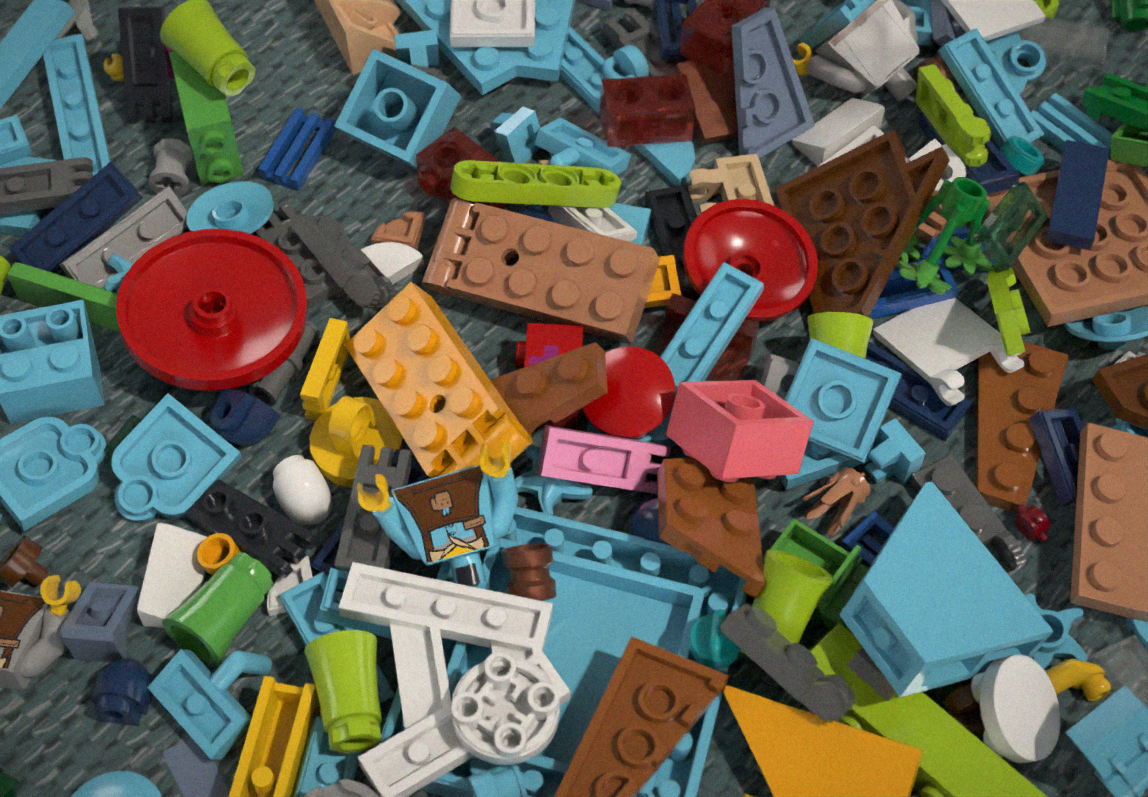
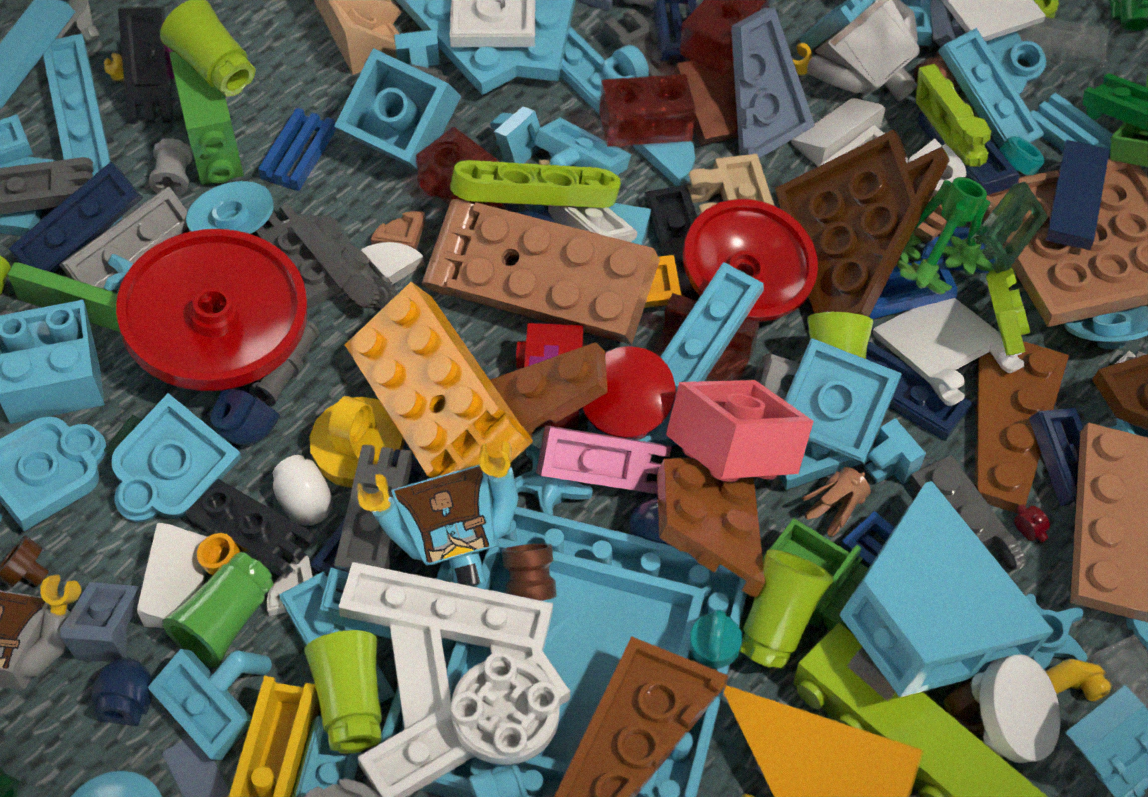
(325, 369): yellow tile -> none
(788, 663): dark grey hinge -> none

